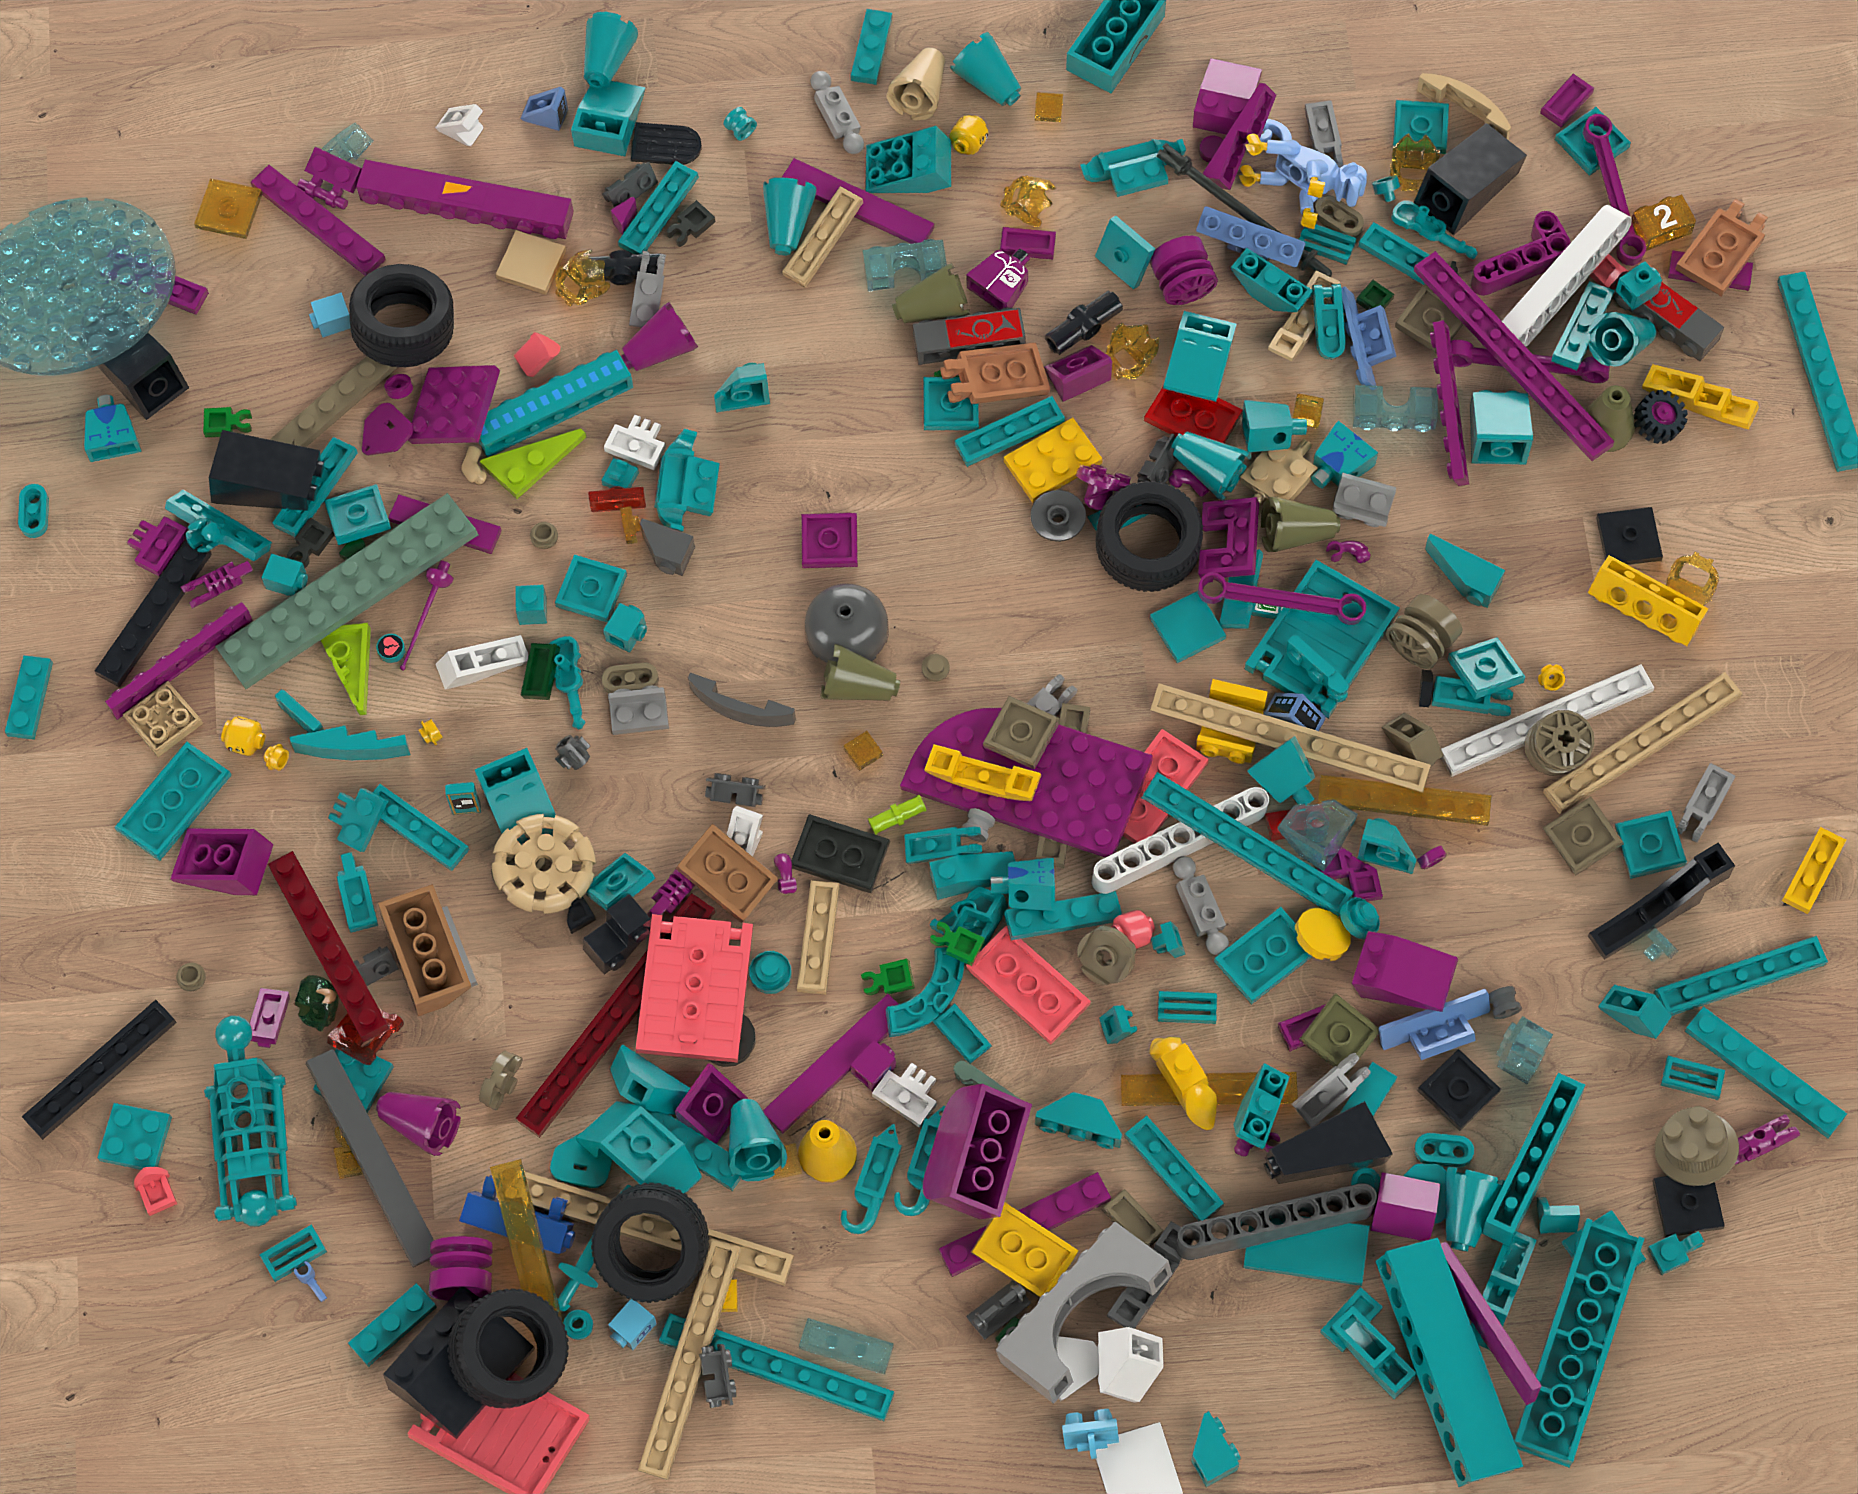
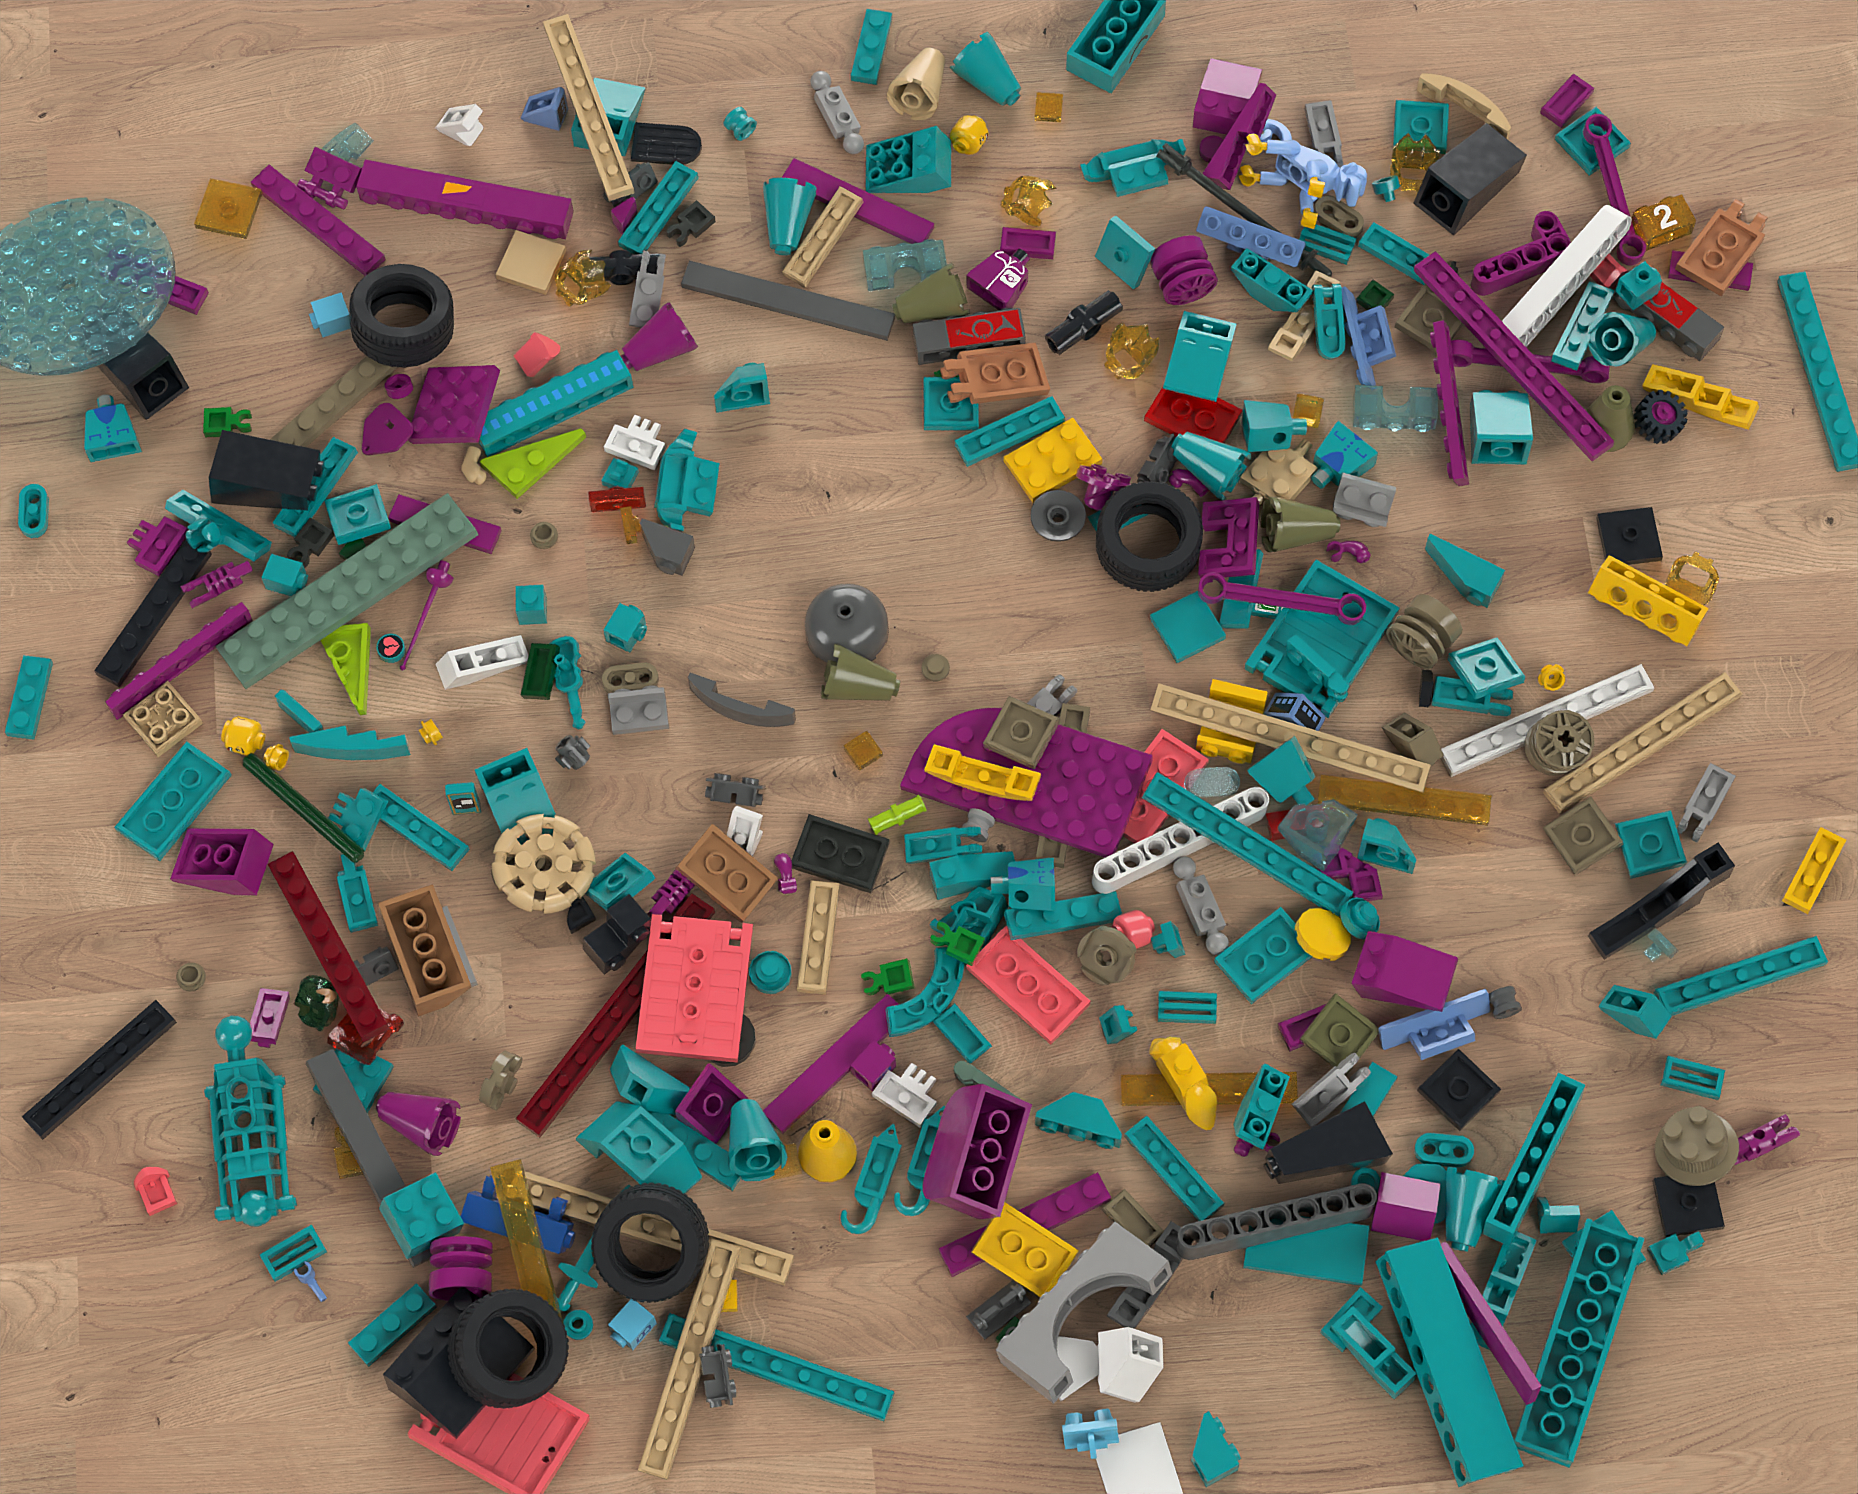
(134, 1137): teal plate -> none
(303, 808): none -> dark green axle
(421, 1215): none -> teal brick
(573, 1153): teal piece -> none
(588, 107): none -> tan plate
(591, 588): teal plate -> none
(606, 47): teal cone -> none
(788, 300): none -> dark grey tile
(829, 540): magenta plate -> none
(846, 1346): clear light blue plate -> none
(1079, 372): magenta slope -> none
(1212, 782): none -> clear light blue tile
(1416, 218): teal piece -> none
(1431, 857): magenta tile -> none
(1523, 1049): clear light blue arch -> none
(1765, 1072): teal plate -> none

